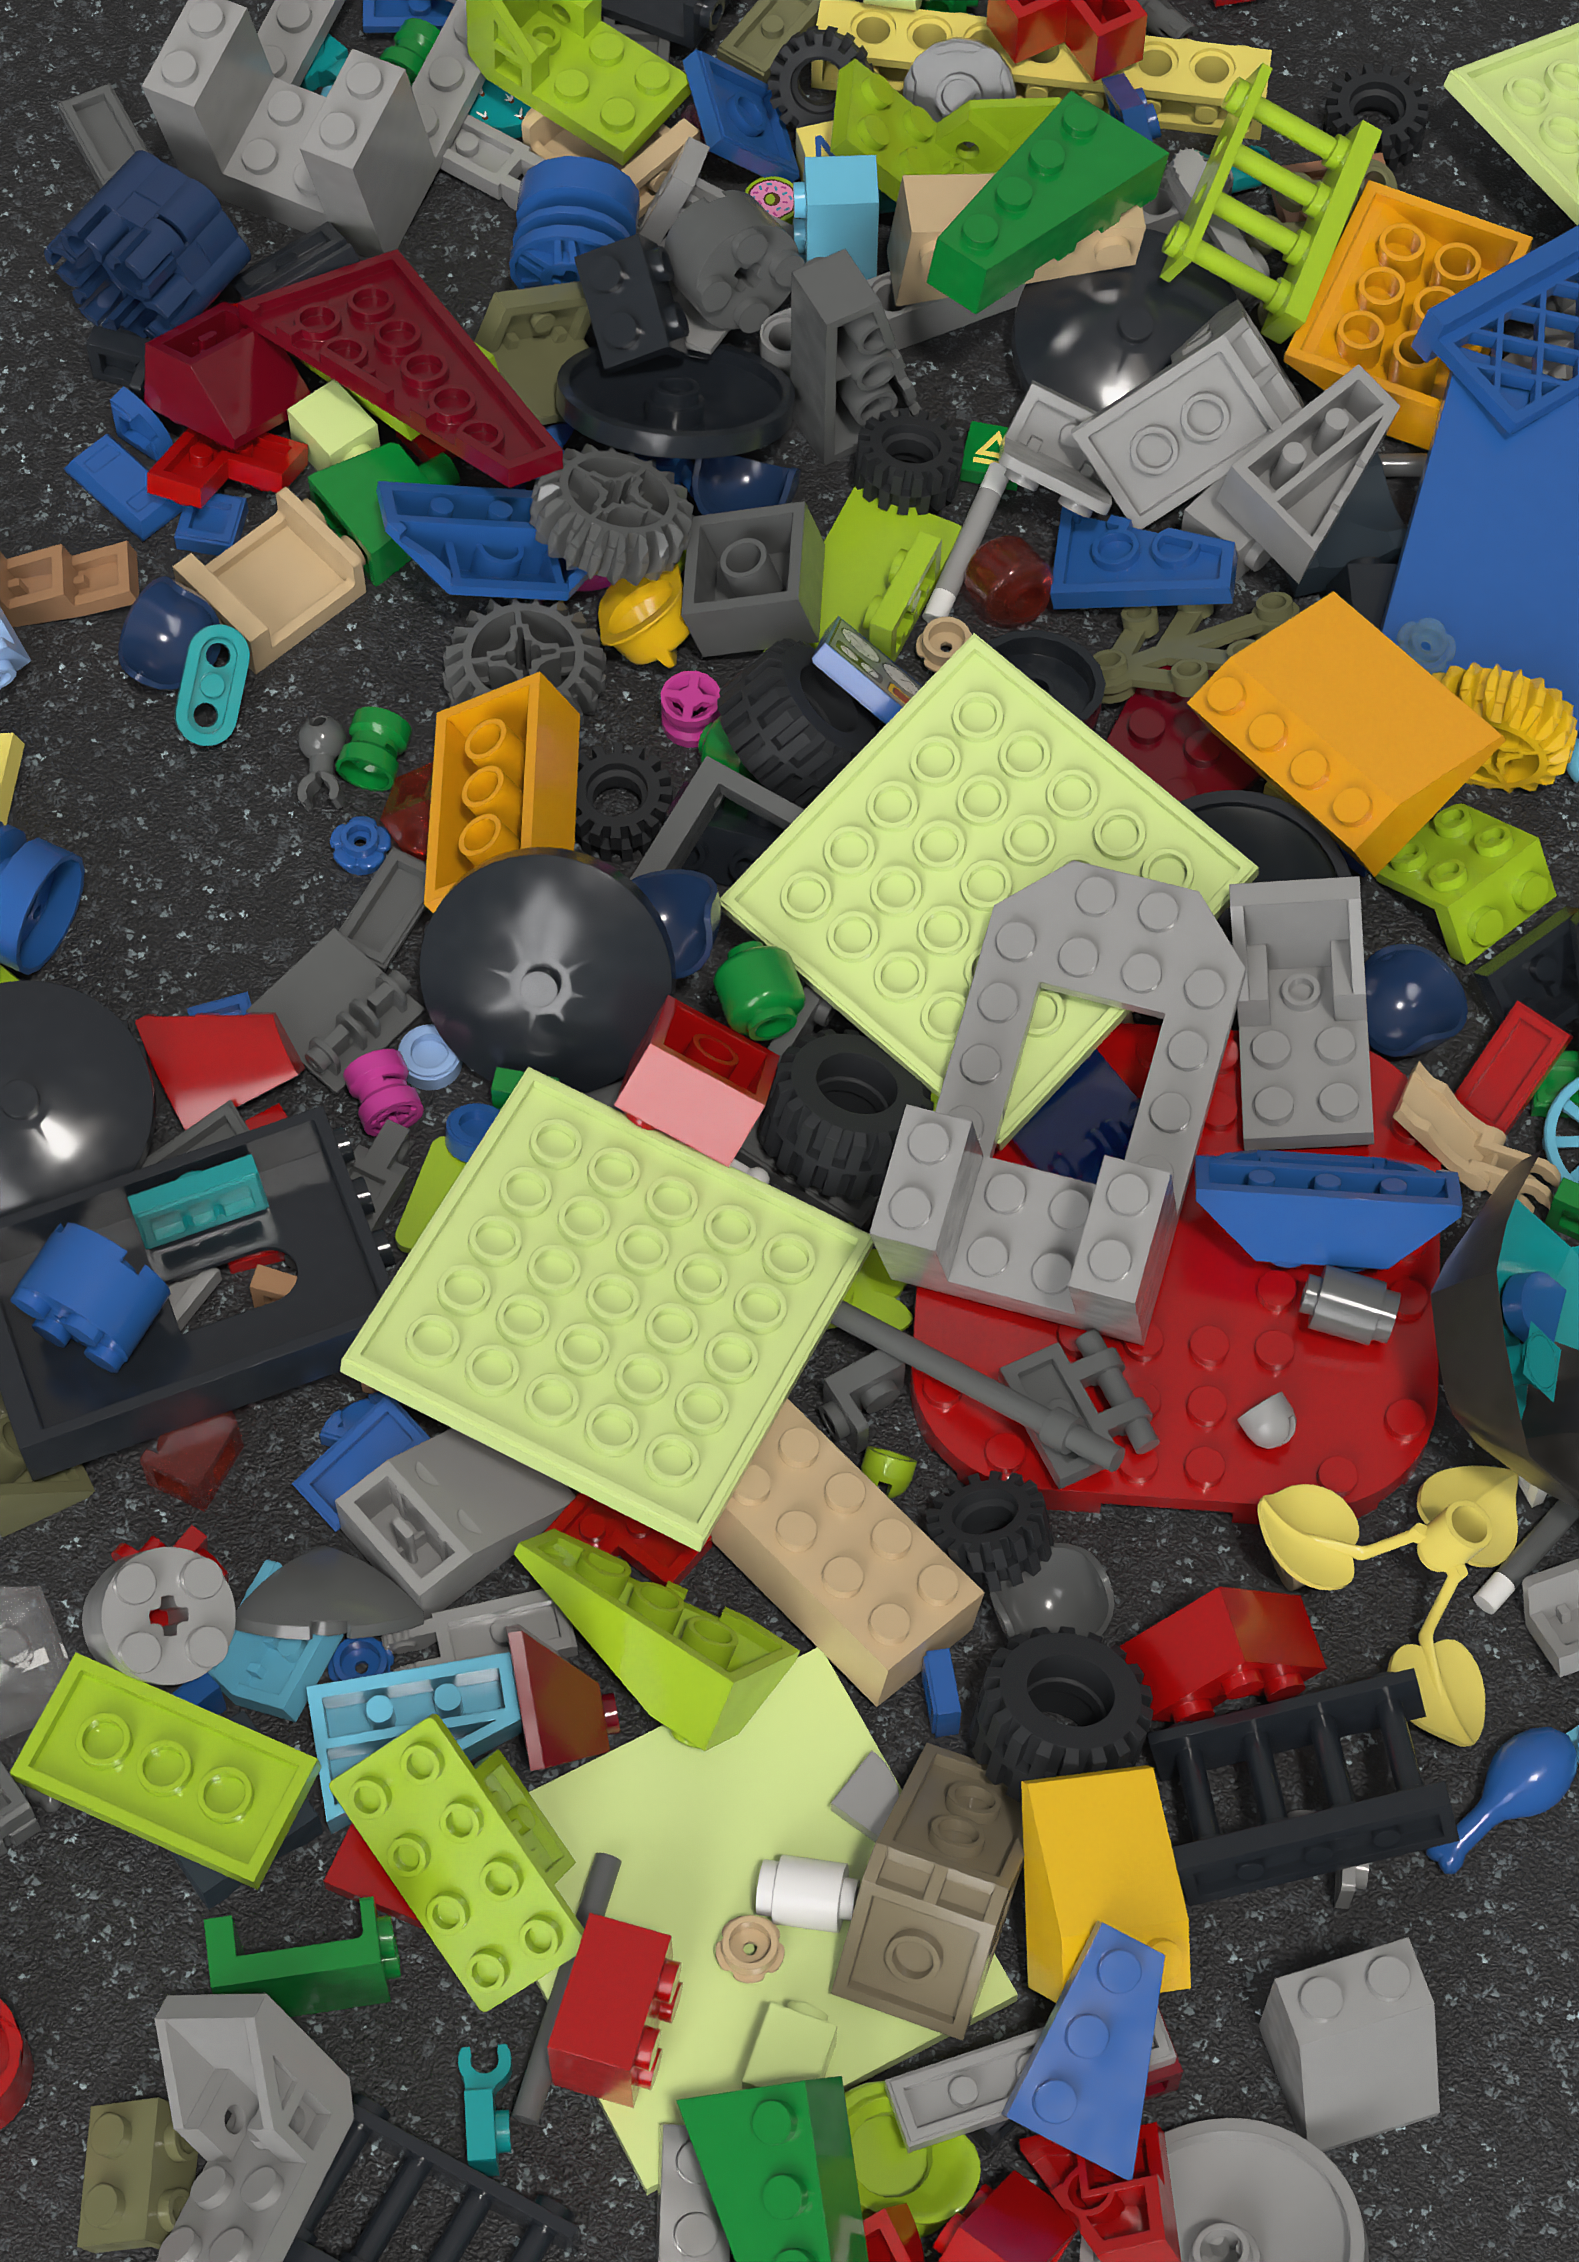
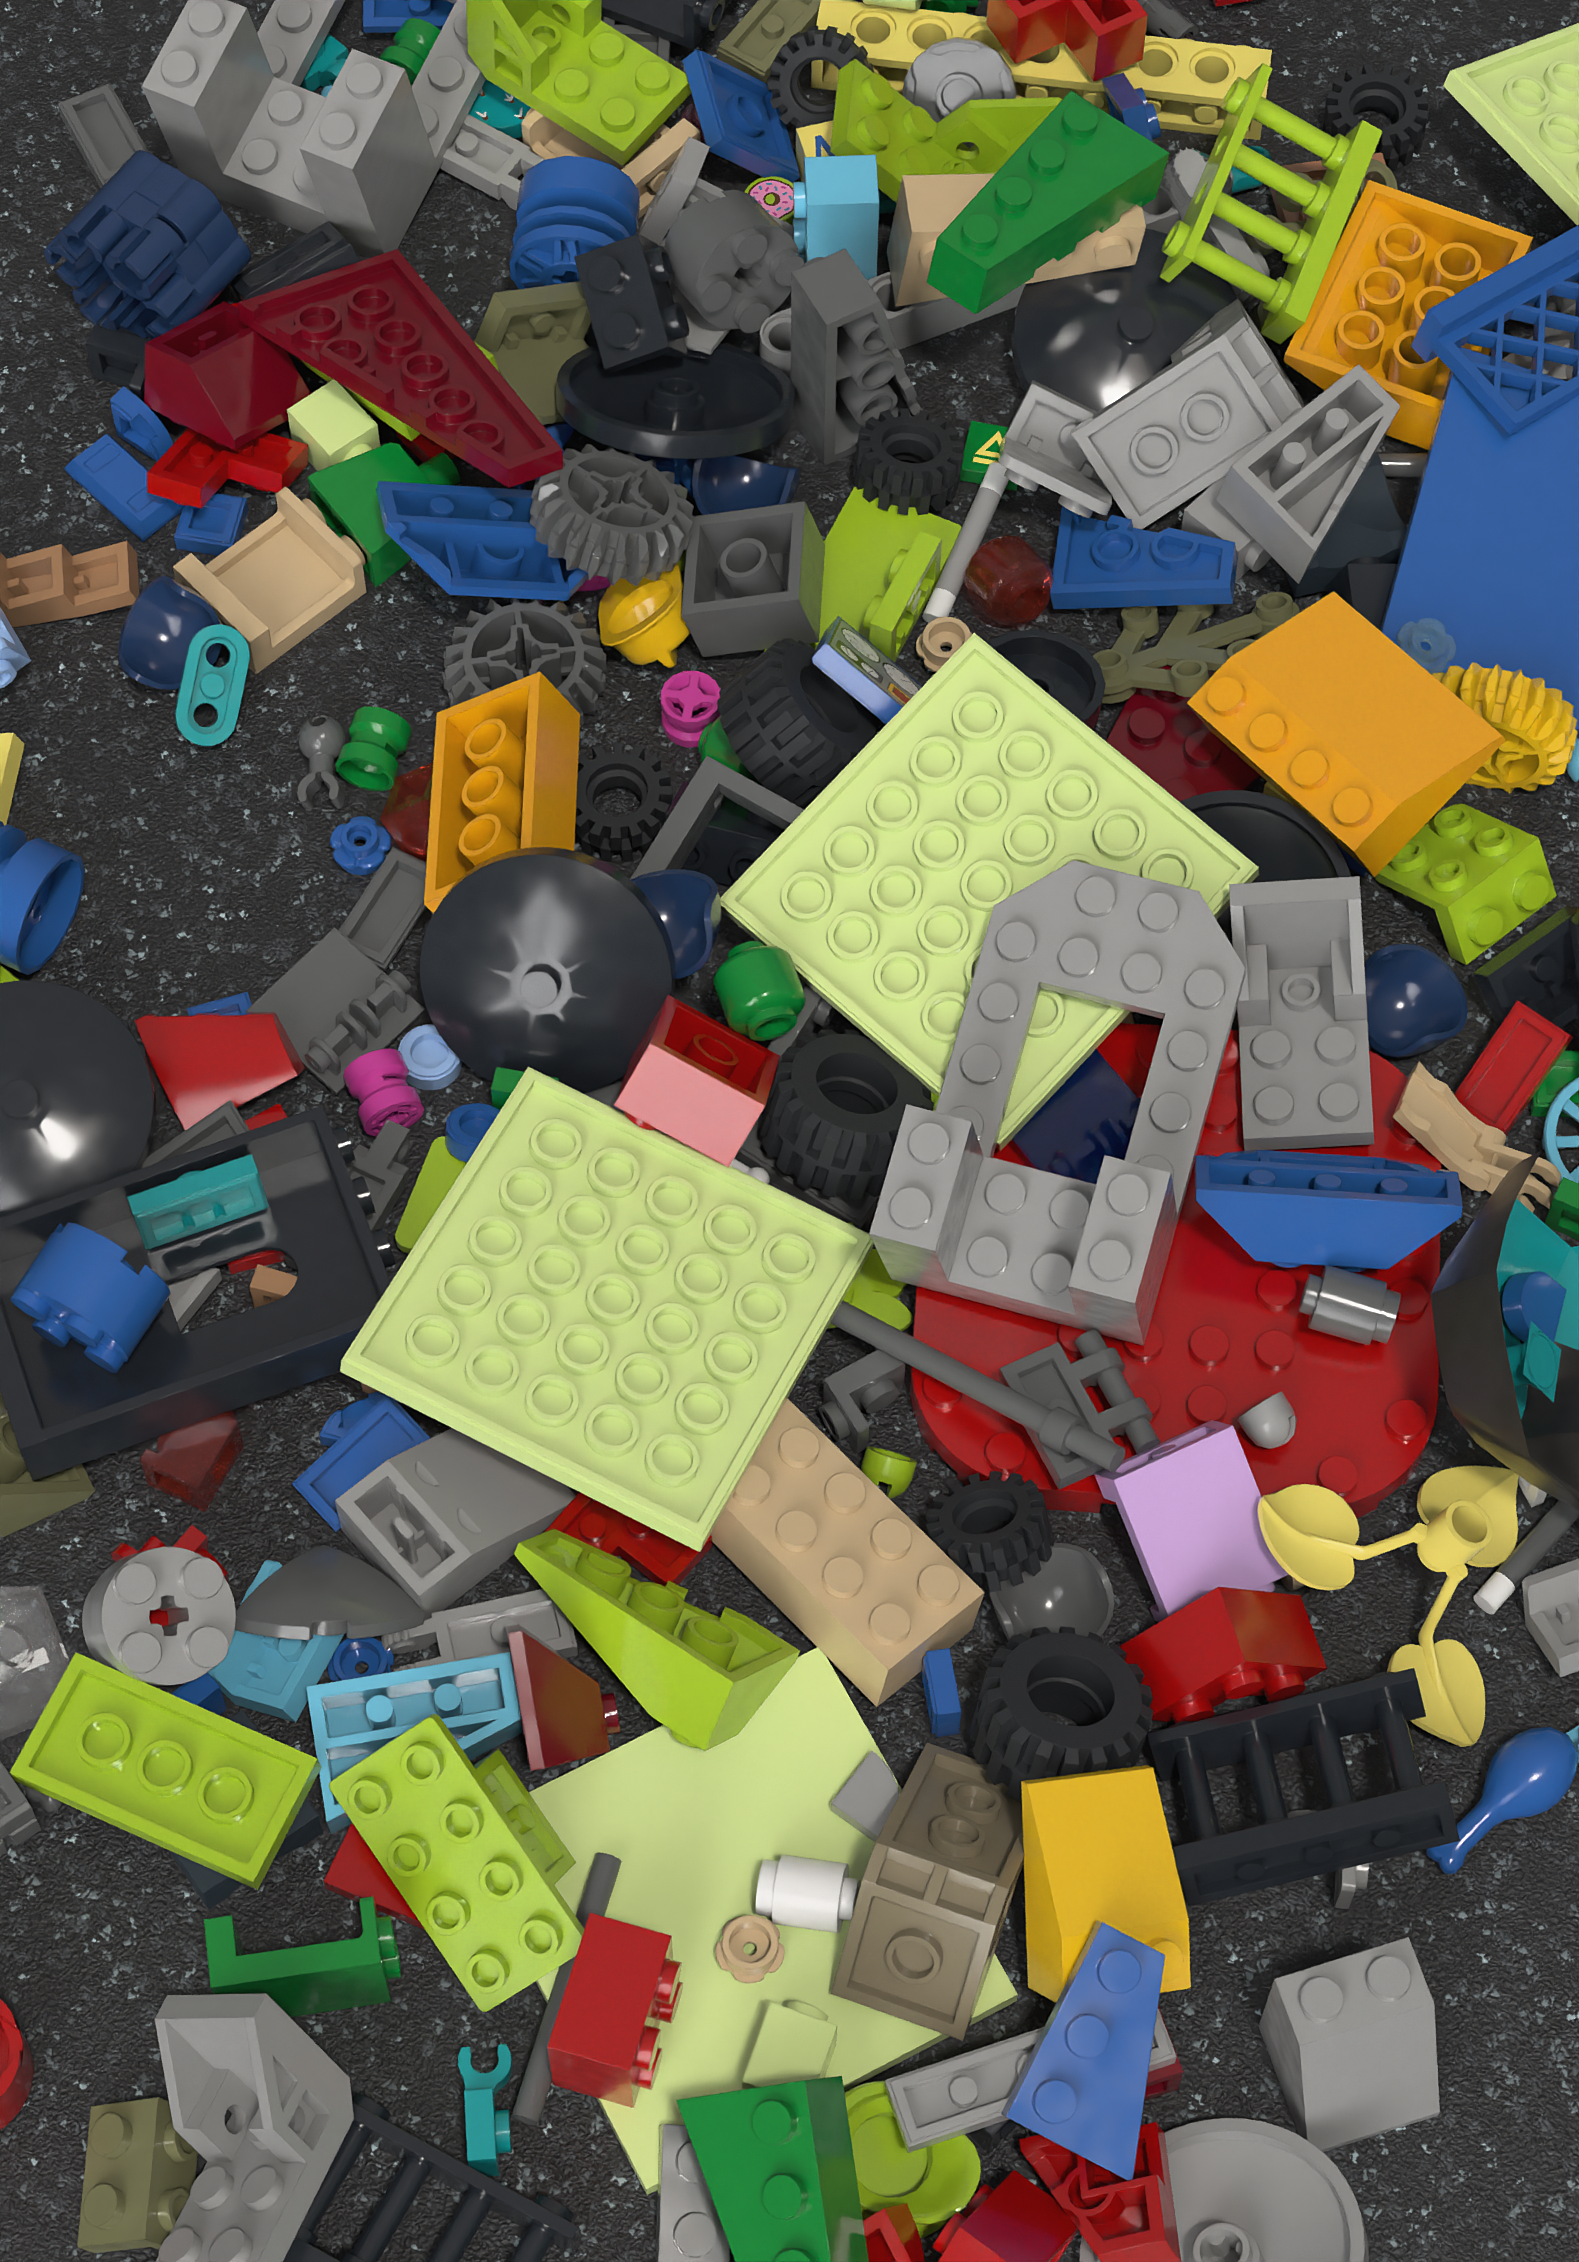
(1193, 1517): none -> lavender panel

